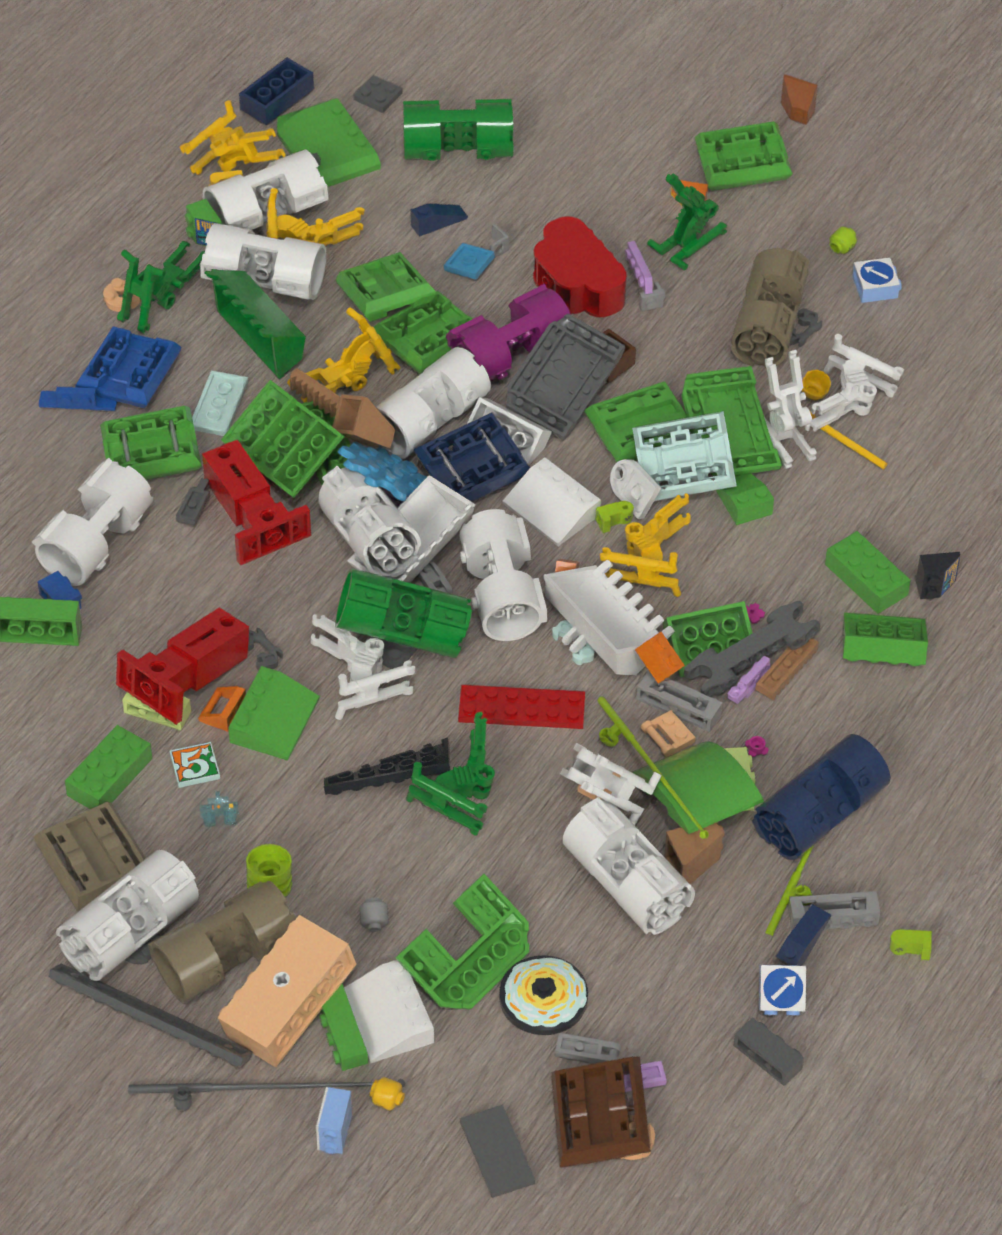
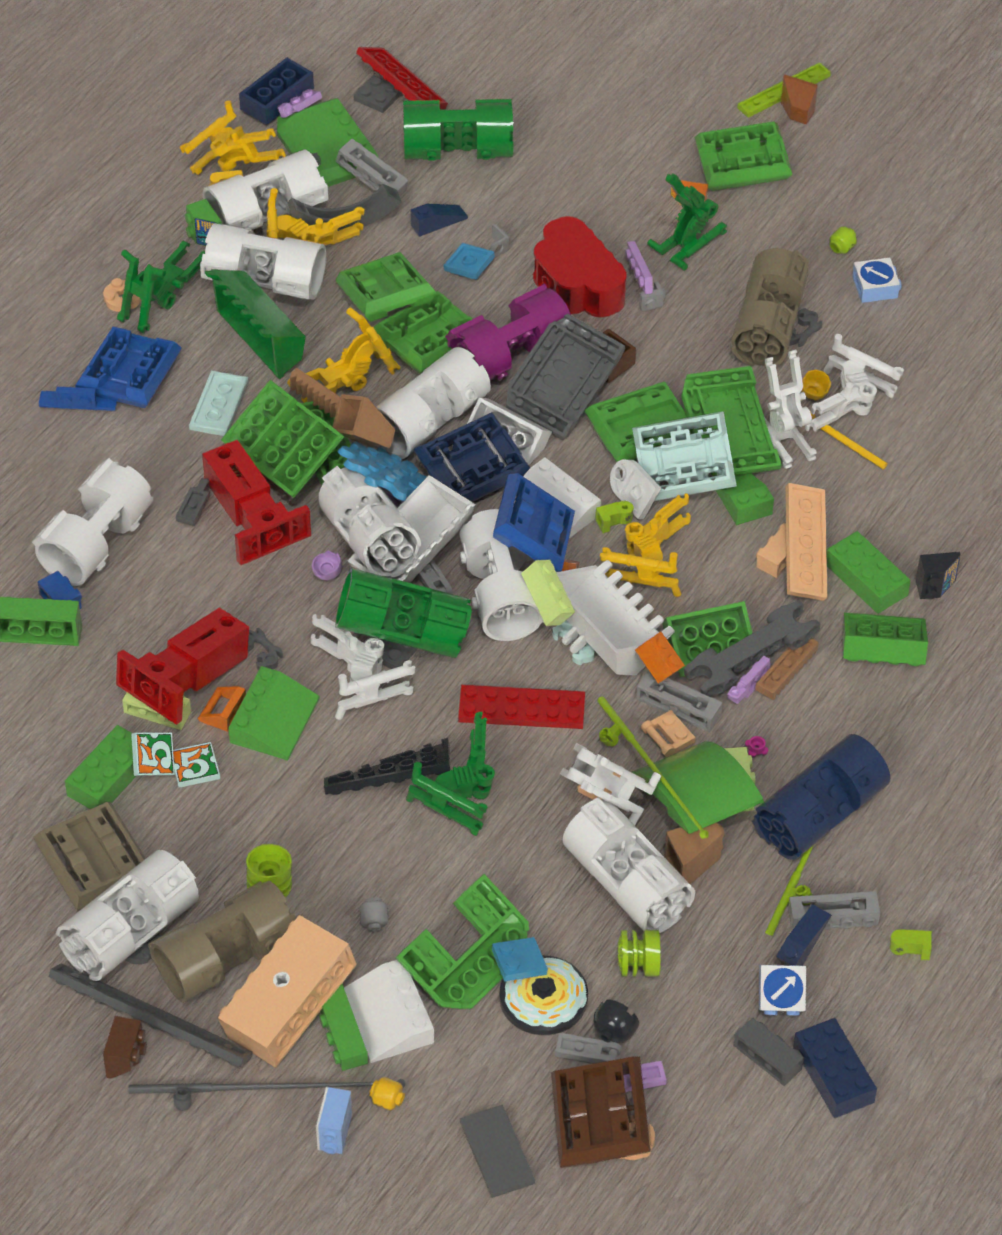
(124, 1046): none -> reddish brown slope
(152, 754): none -> tile
(153, 442): bright green piece -> none
(217, 807): clear light blue hips -> none
(299, 103): none -> lavender hinge
(327, 565): none -> lavender hair
(370, 168): none -> light grey brick
(375, 206): none -> dark grey arch
(398, 75): none -> red plate
(519, 959): none -> dark azure plate
(536, 523): none -> blue piece
(548, 592): none -> yellowish green brick
(614, 1022): none -> black cylinder
(639, 953): none -> lime wheel
(754, 613): dark pink plant -> none
(773, 94): none -> lime tile
(773, 556): none -> light nougat brick
(806, 542): none -> light nougat plate
(835, 1068): none -> dark blue brick

